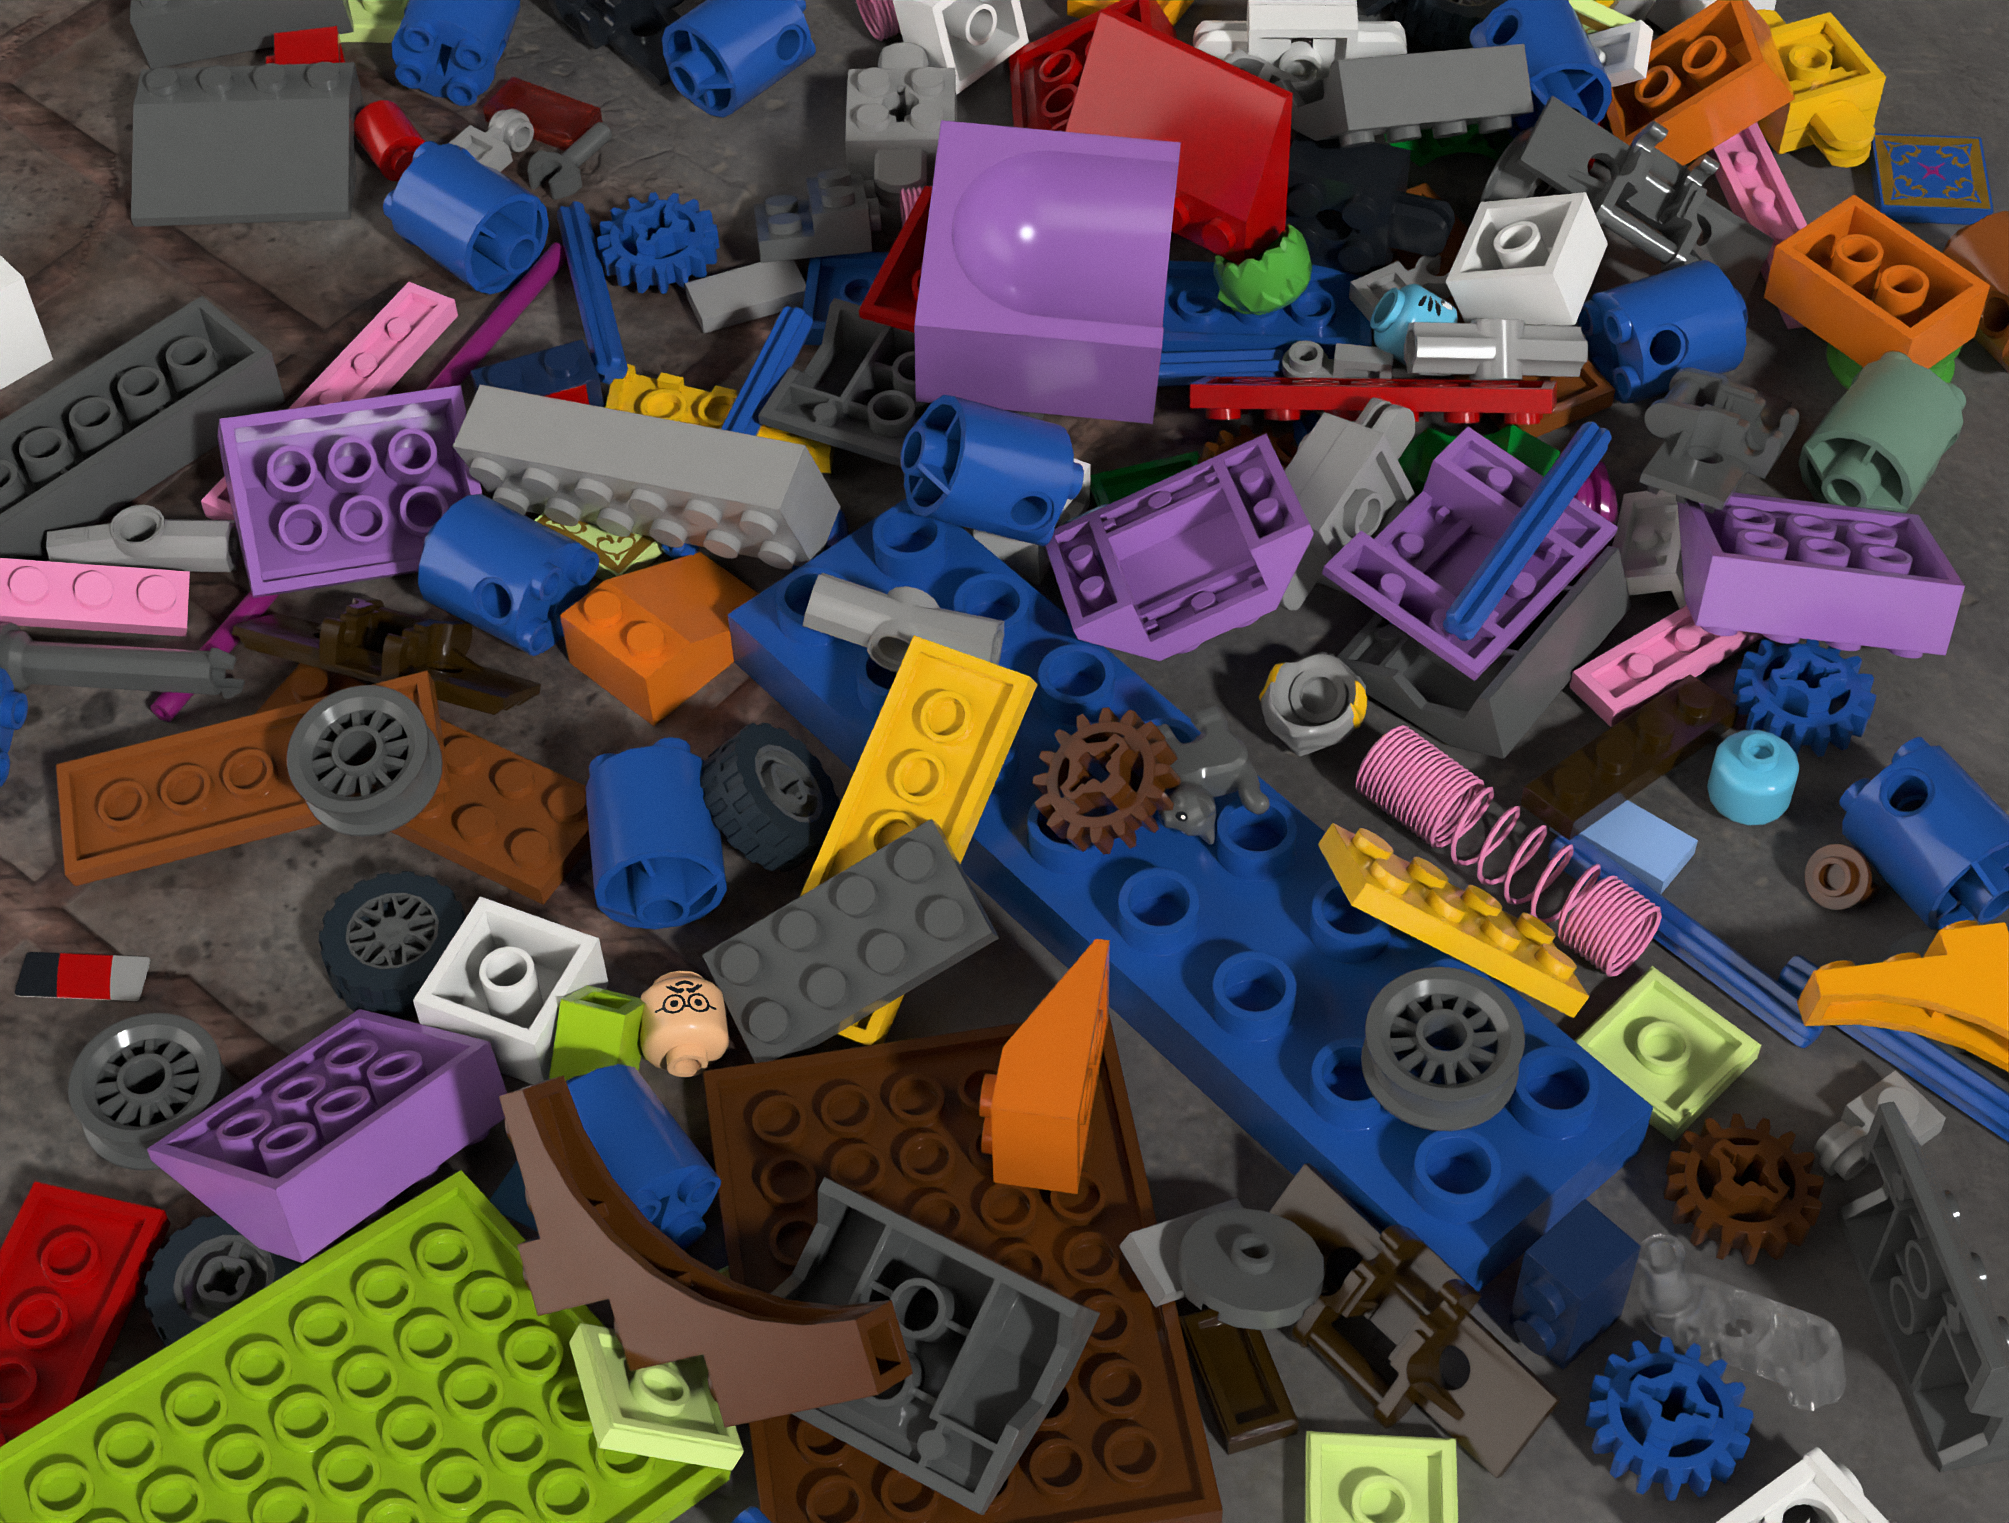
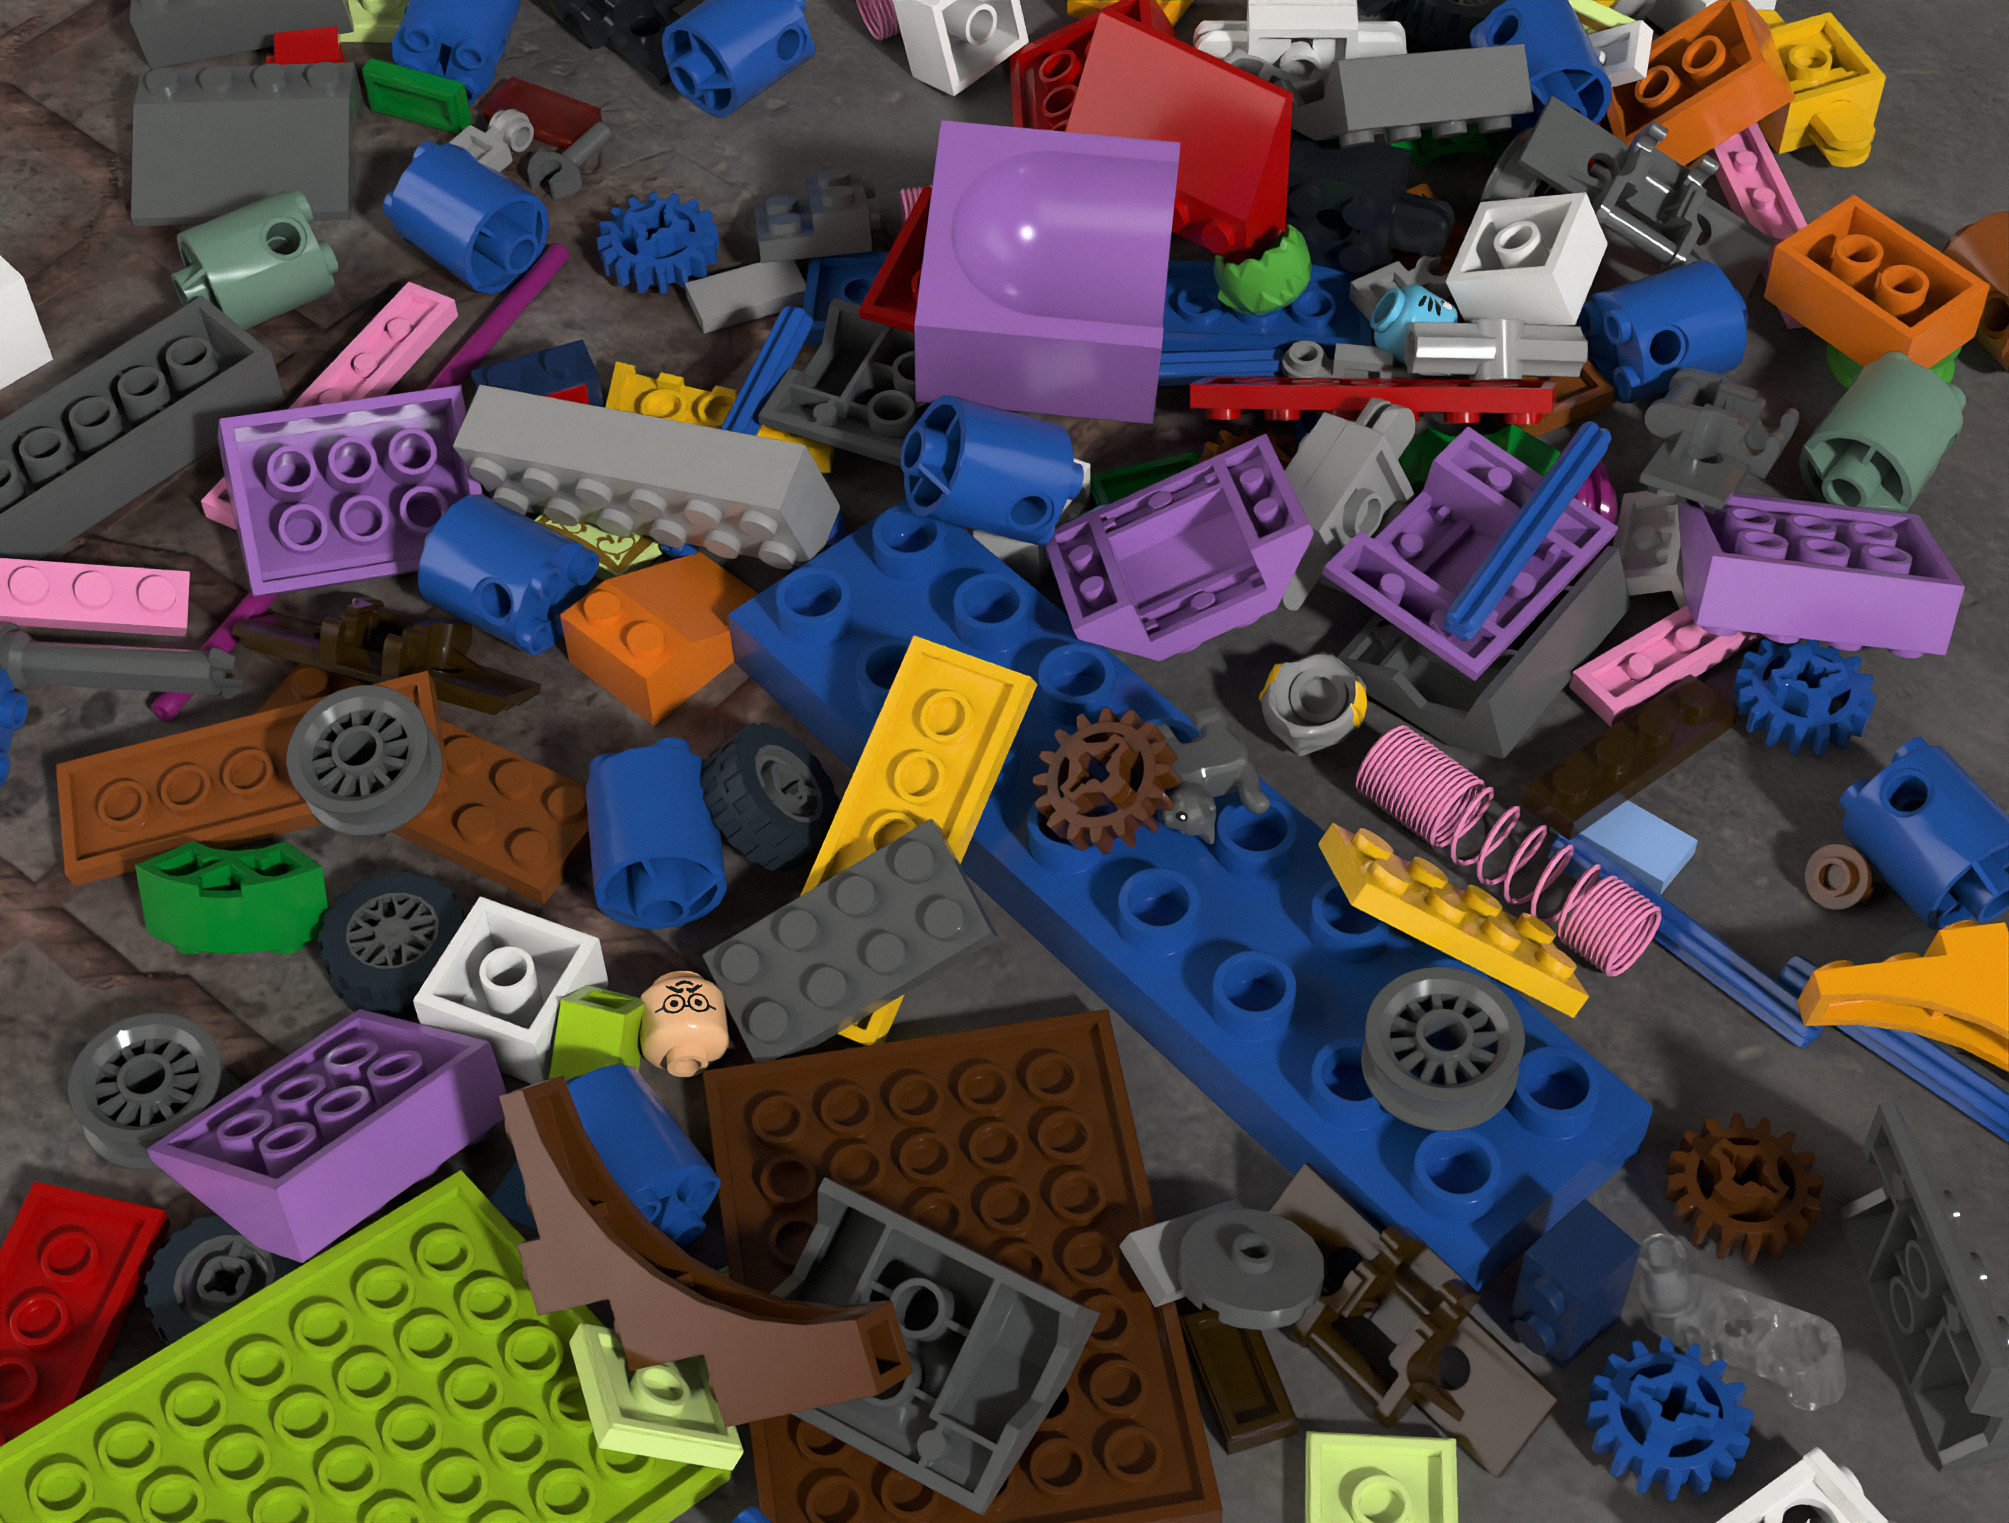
(82, 976): sticker -> none
(146, 540): light grey piece -> none
(233, 899): none -> green brick
(238, 265): none -> sand green cylinder
(387, 137): red brick -> none
(416, 96): none -> green tile
(592, 293): blue axle -> none
(891, 620): light grey piece -> none
(897, 120): light grey brick -> none
(1048, 1081): orange slope -> none
(1669, 1050): yellowish green tile -> none
(1753, 777): medium azure head -> none
(1843, 1142): light grey plate -> none
(1930, 178): blue tile -> none

